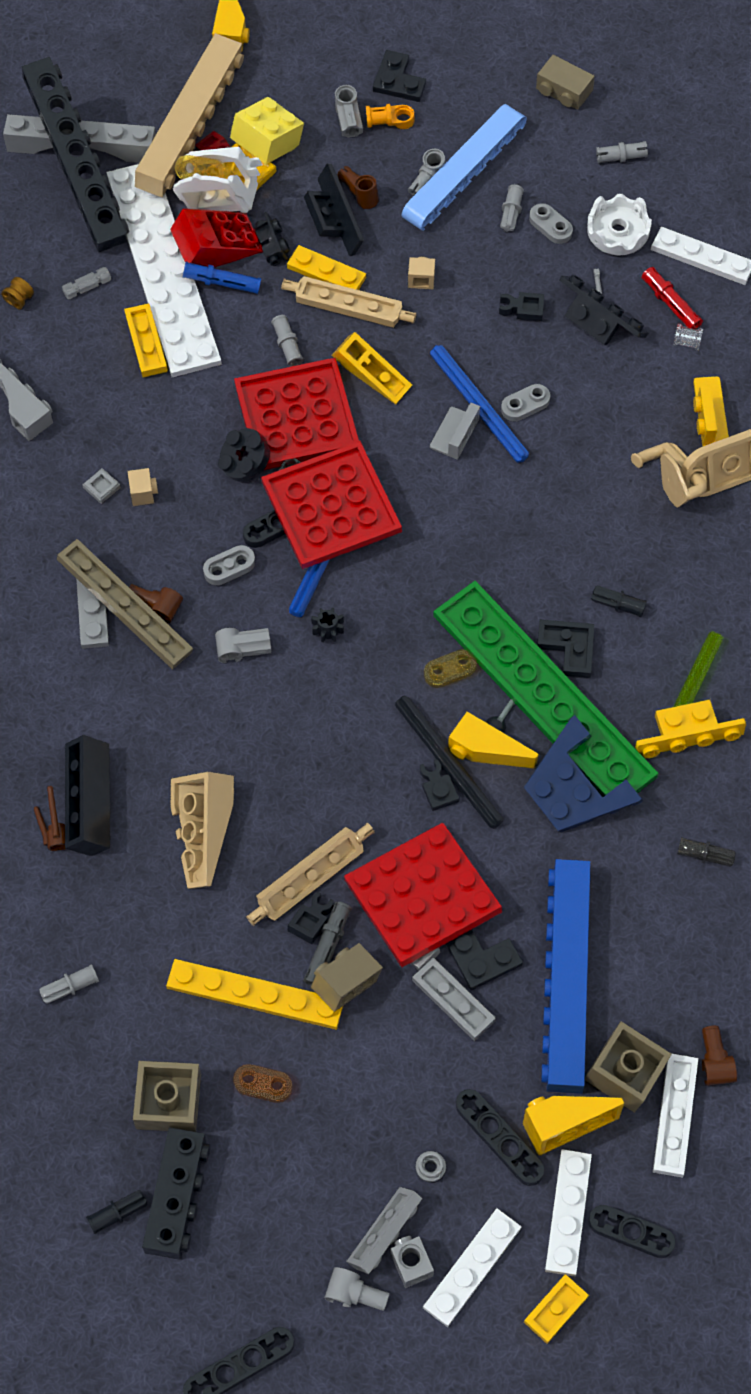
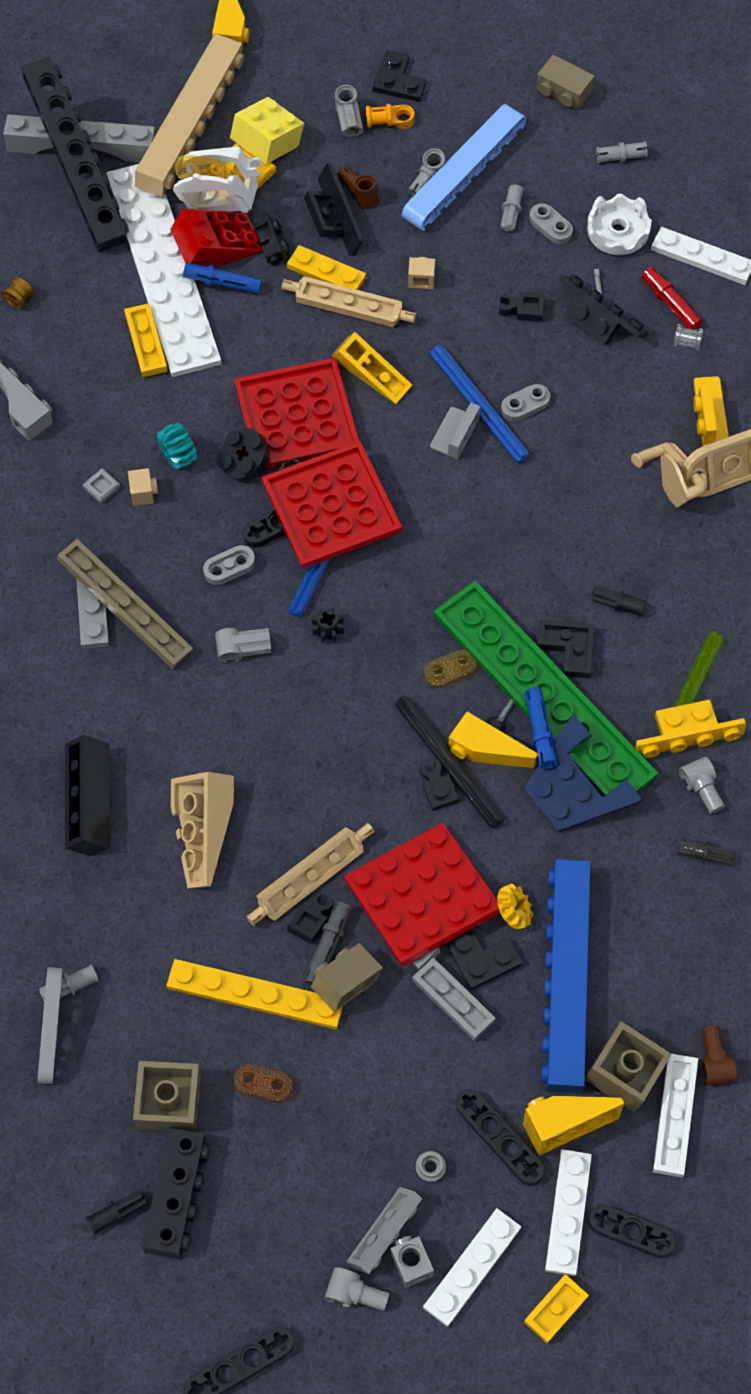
(49, 1025): none -> light grey beam
(55, 836): reddish brown plant -> none
(86, 283): light grey axle -> none
(162, 602): reddish brown pin -> none
(177, 445): none -> teal gear
(212, 141): dark red plate -> none
(287, 340): light grey pin -> none
(510, 897): none -> yellow gear
(542, 738): none -> blue pin
(700, 778): none -> light grey pin

